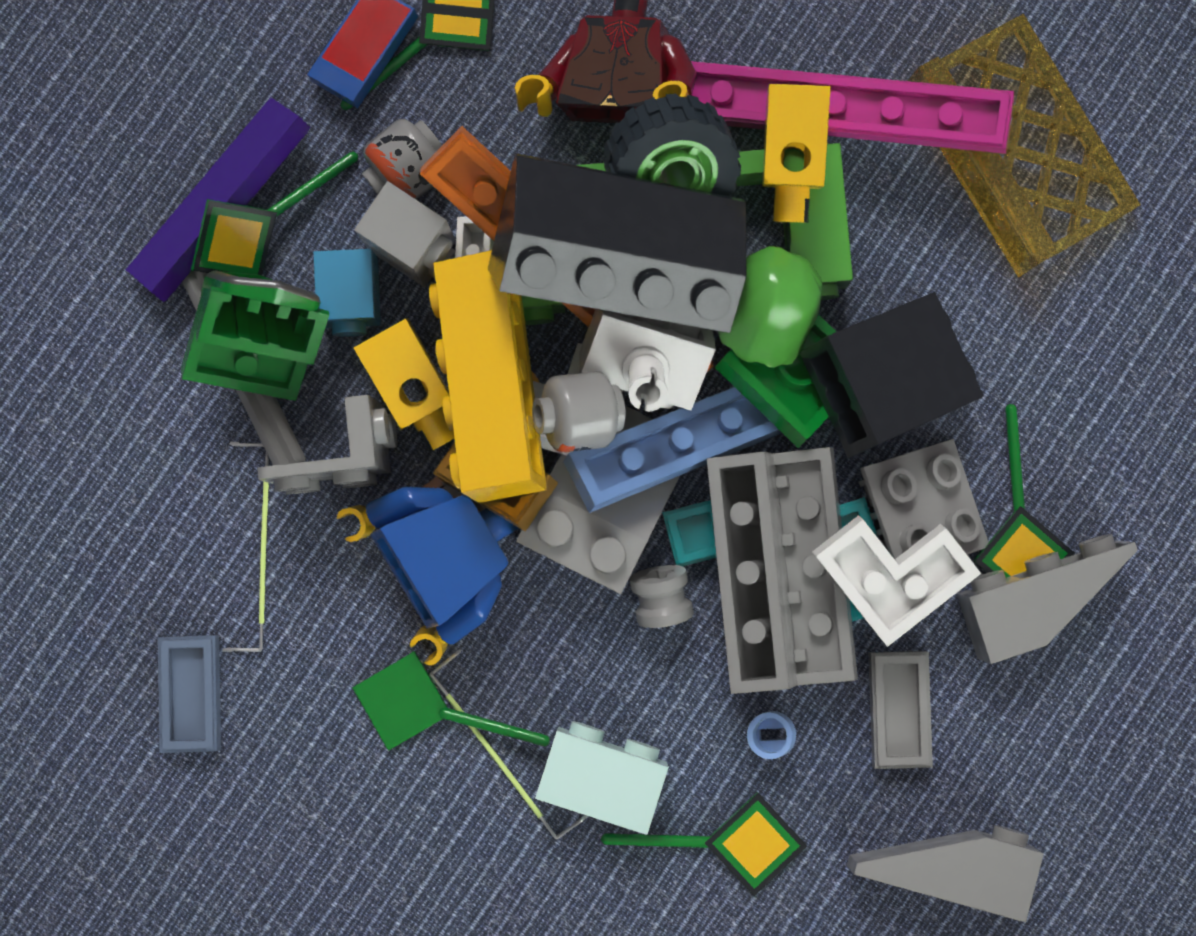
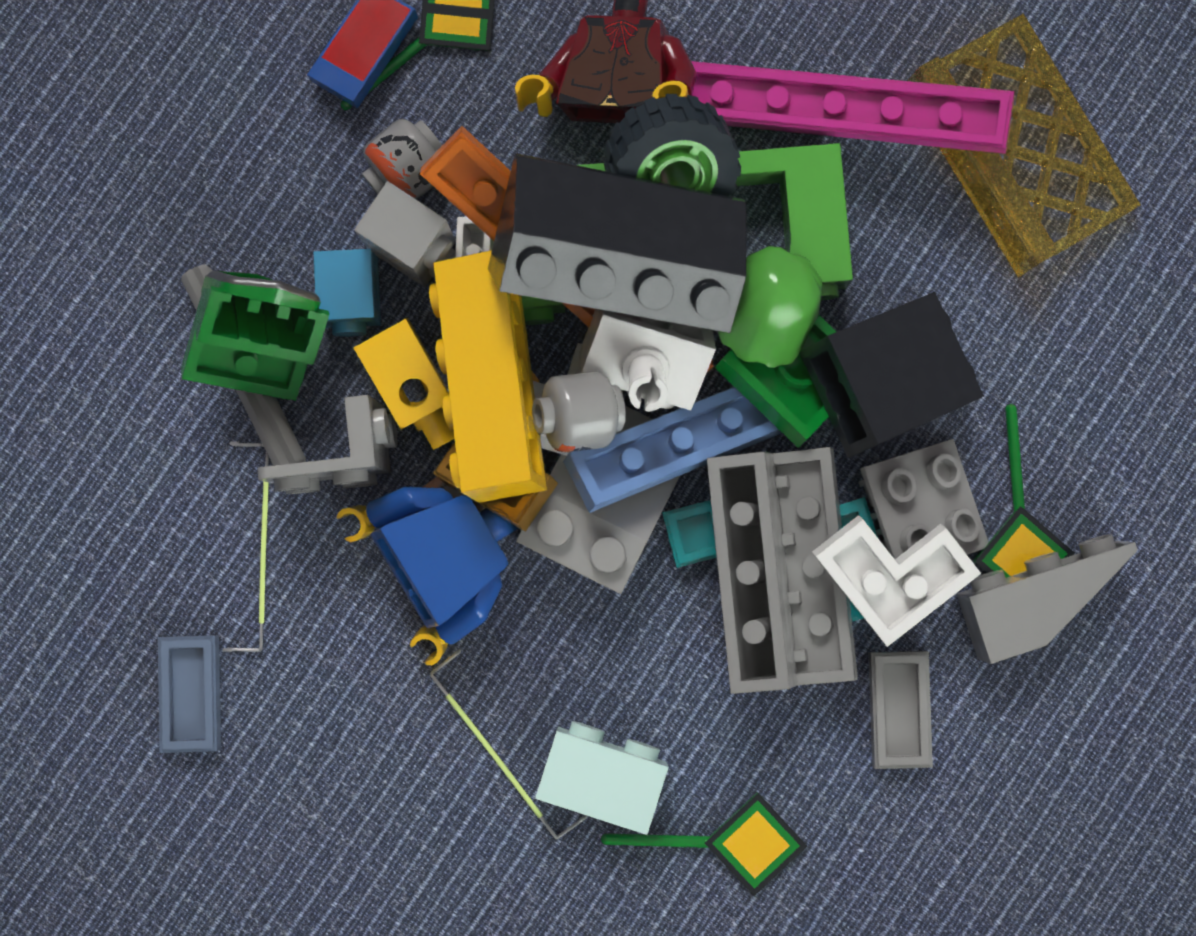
(232, 179): dark purple tile -> none
(240, 235): piece -> none
(406, 702): green piece -> none
(661, 596): light grey wheel -> none
(771, 747): light blue hinge -> none
(798, 120): yellow torso -> none
(966, 868): light grey slope -> none

